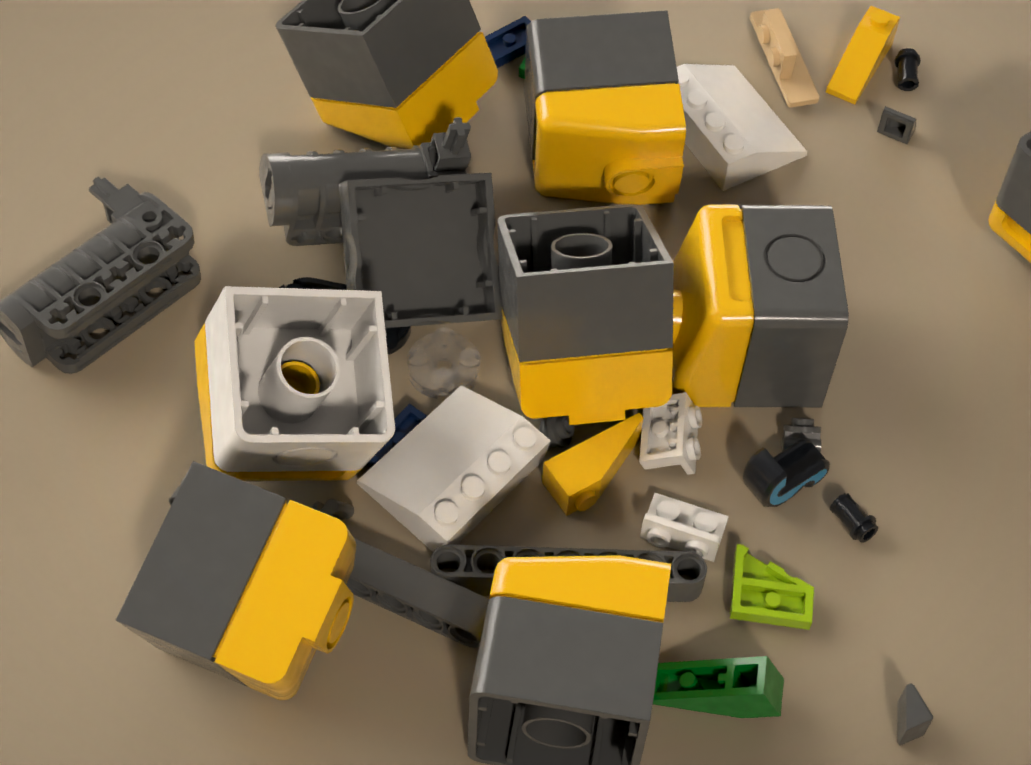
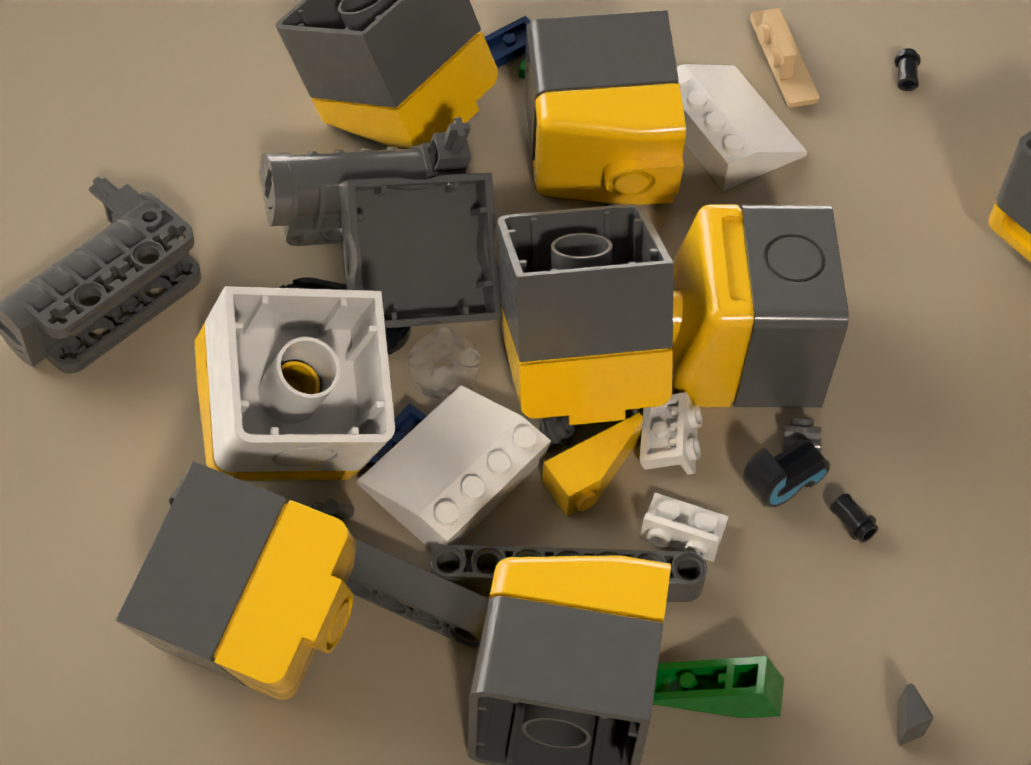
(768, 593): lime wing -> none
(863, 54): yellow slope -> none
(897, 125): dark grey slope -> none

